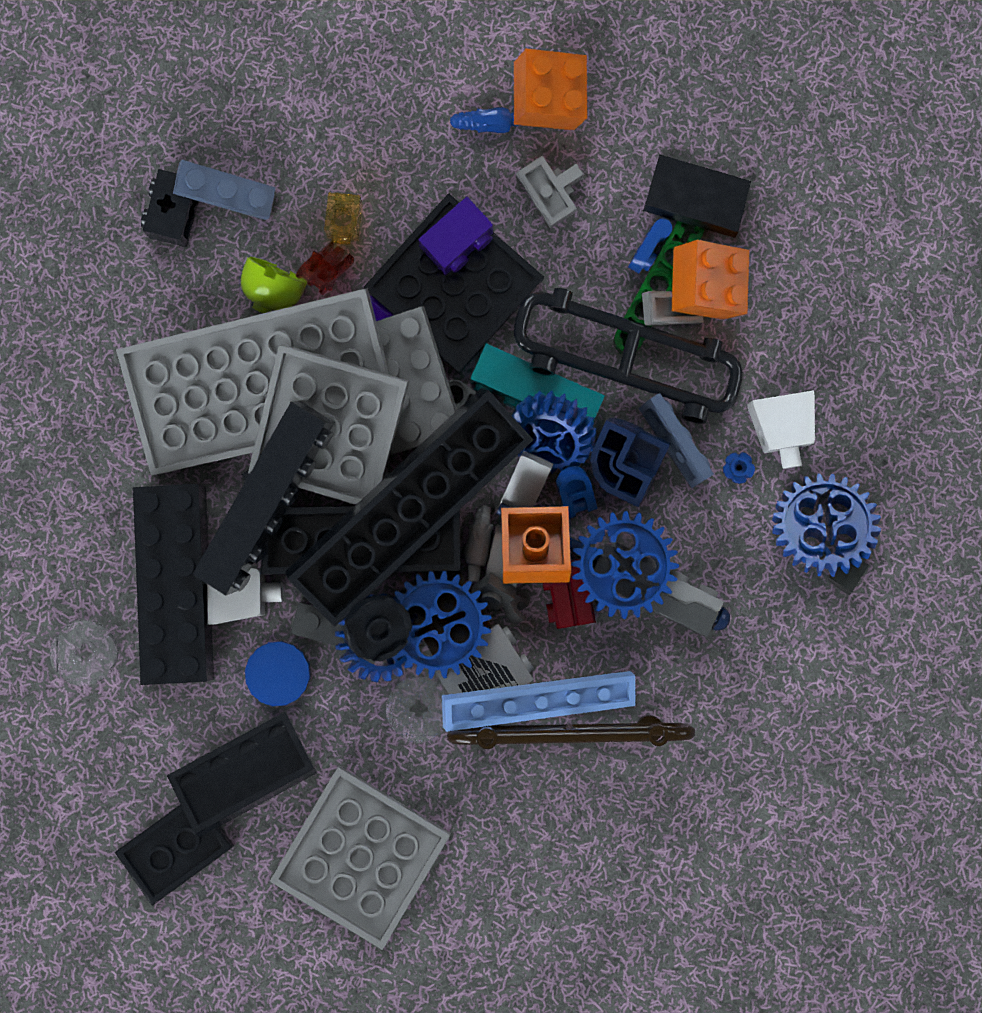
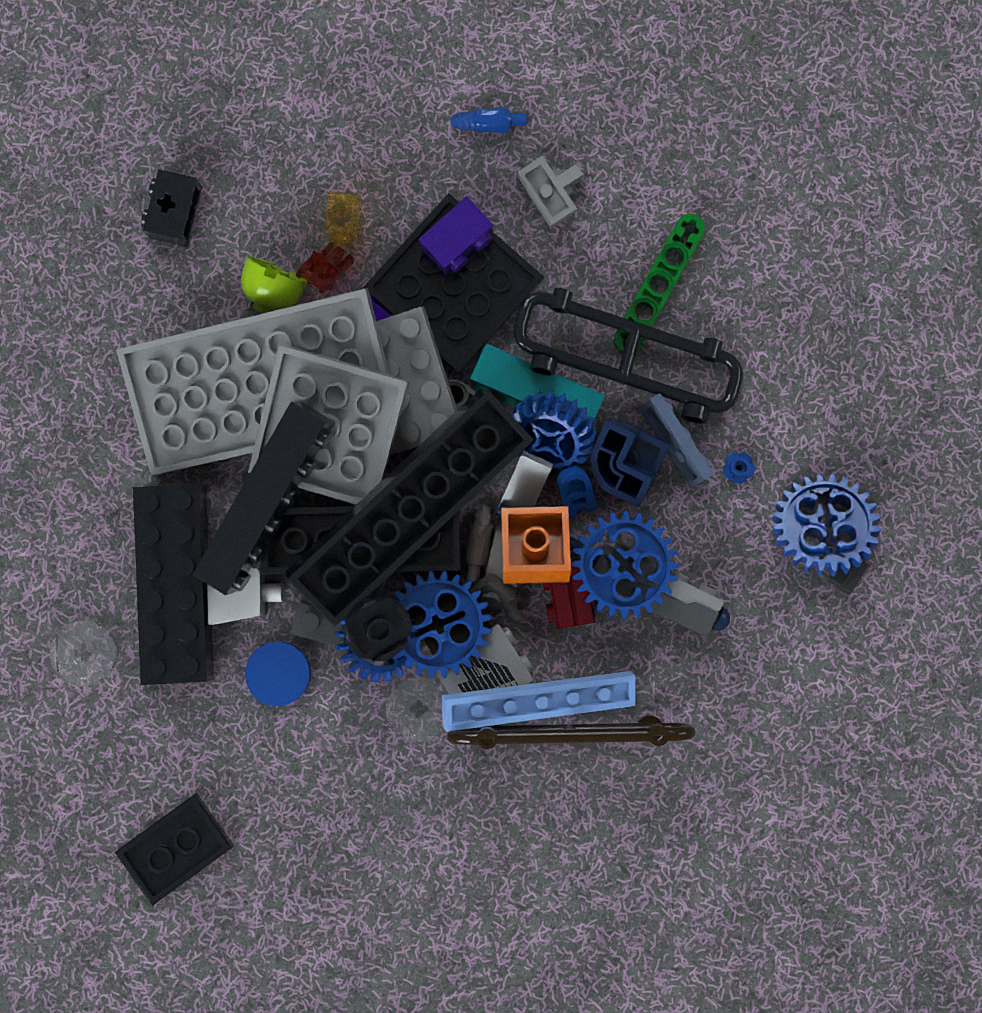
(224, 190): sand blue plate -> none
(241, 774): black slope -> none
(360, 857): light grey plate -> none
(550, 89): orange brick -> none
(644, 255): blue plate -> none
(658, 307): light grey tile -> none
(697, 196): black tile -> none
(710, 280): orange brick -> none
(785, 424): white torso -> none

